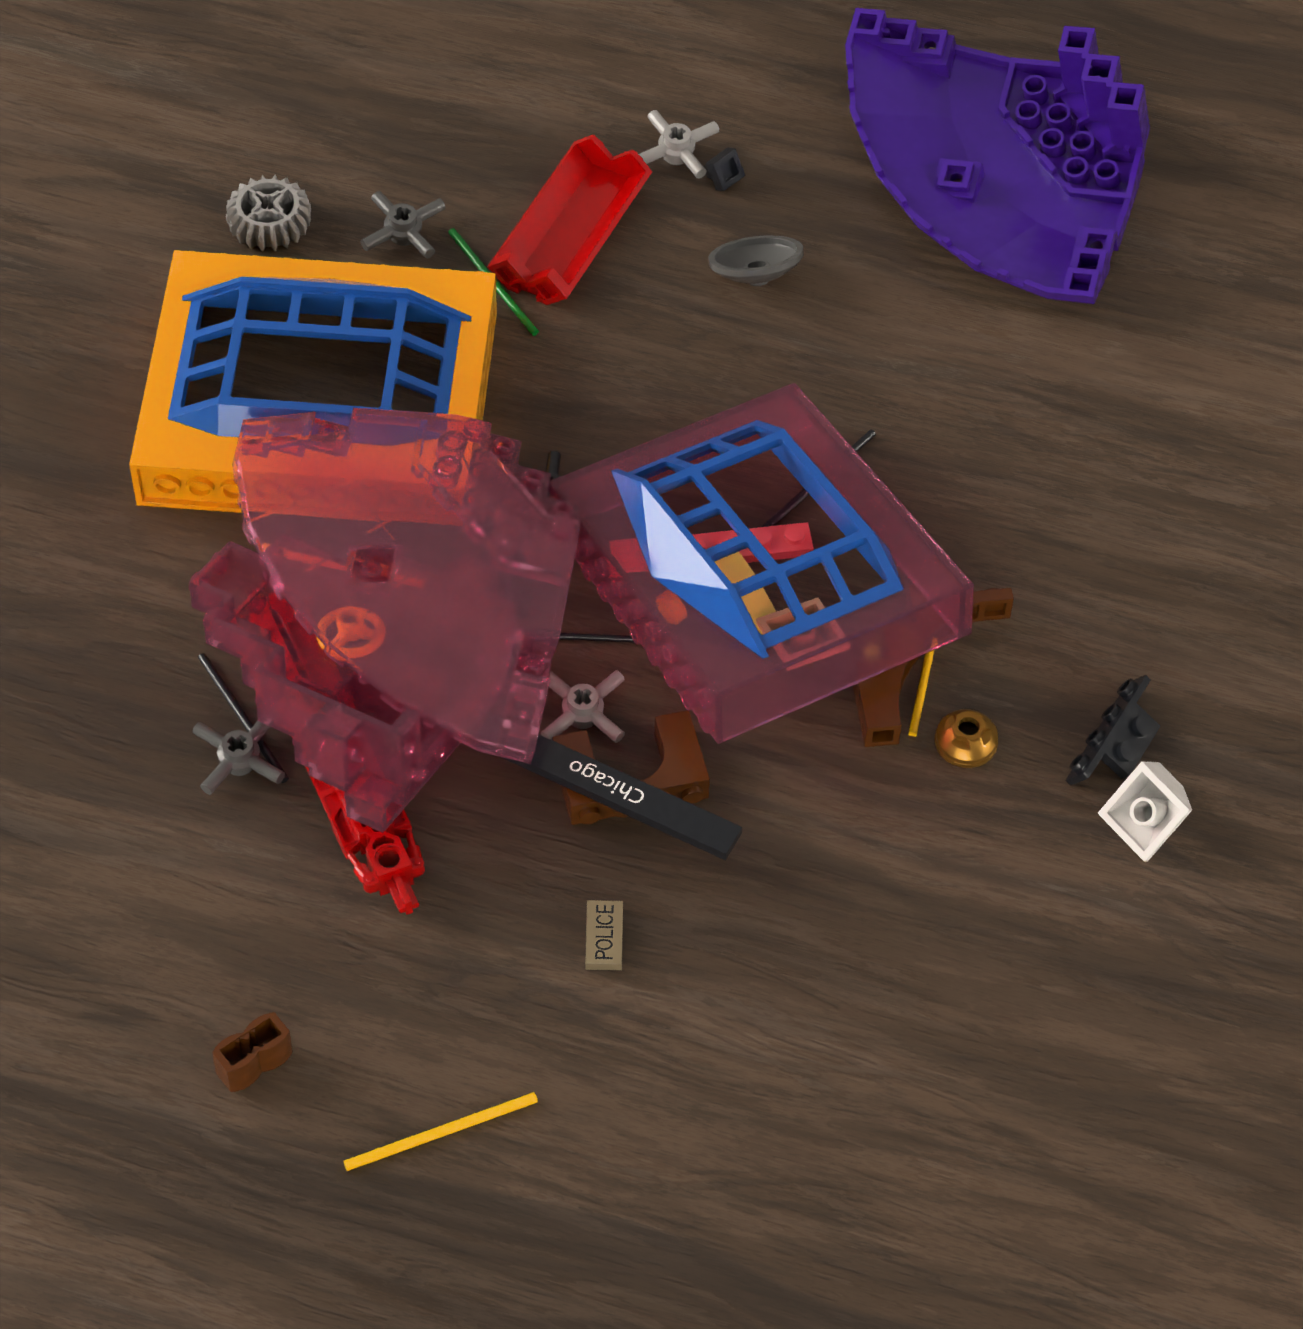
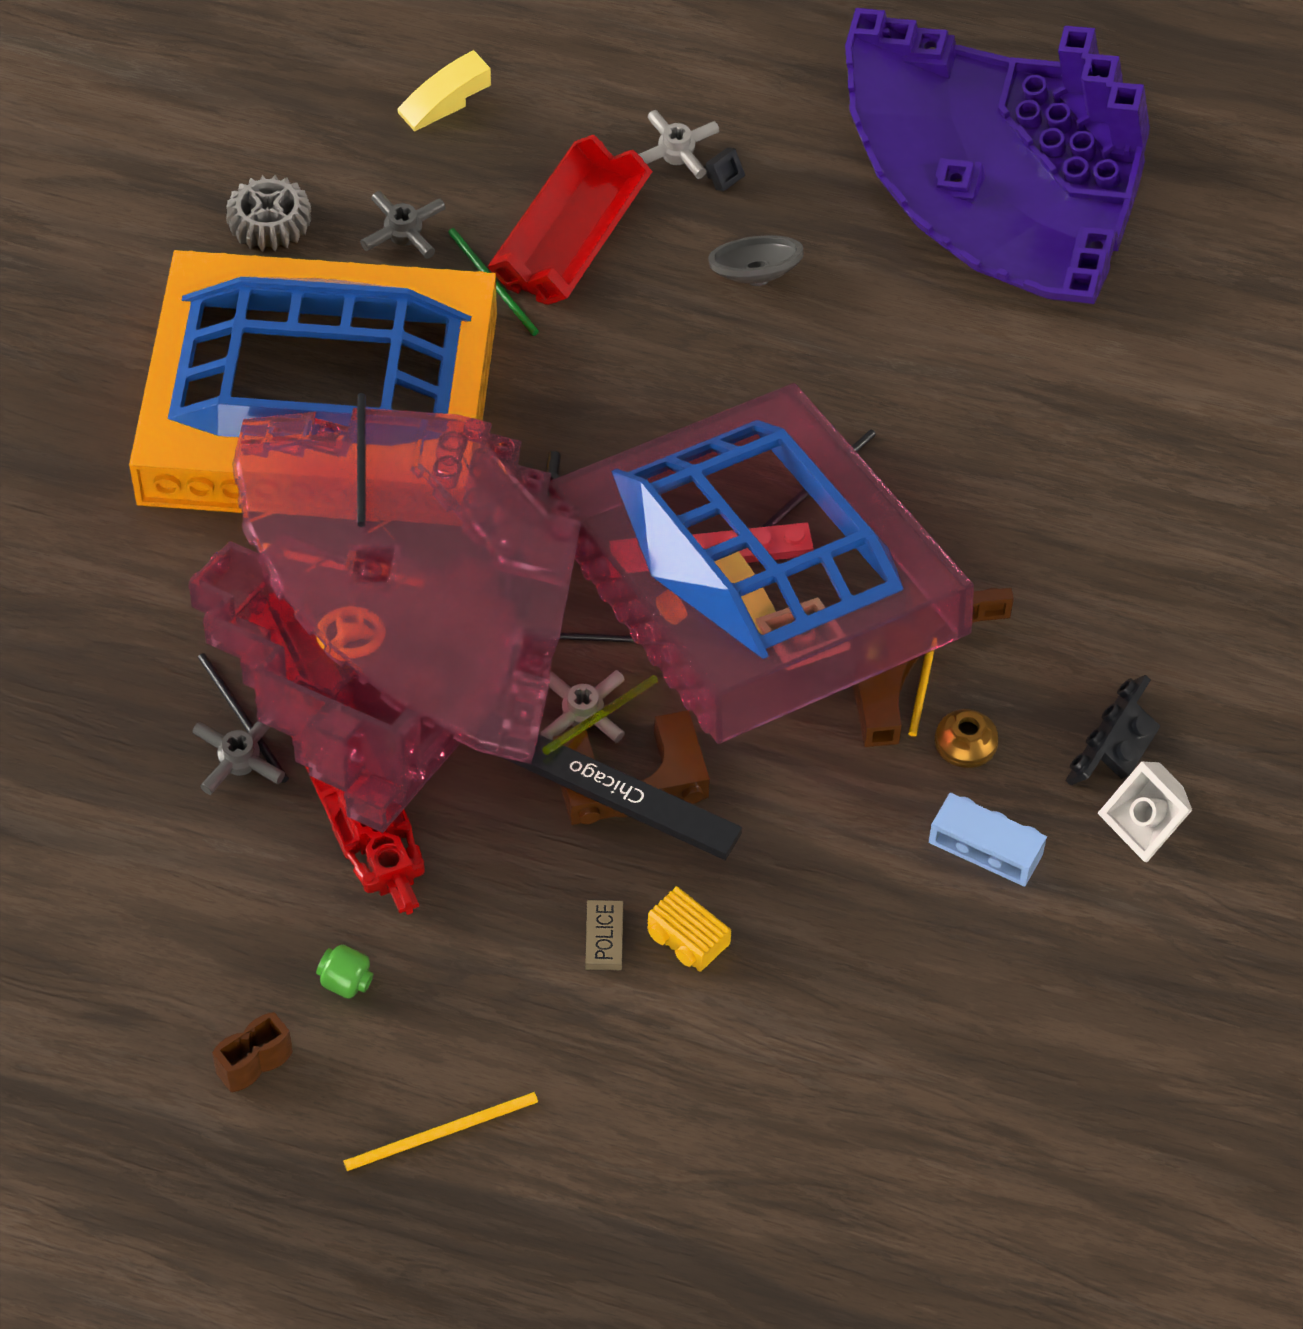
(344, 971): none -> bright green head
(361, 460): none -> black axle
(446, 91): none -> light yellow slope
(599, 715): none -> clear neon green axle
(688, 929): none -> yellow brick
(987, 839): none -> light blue brick

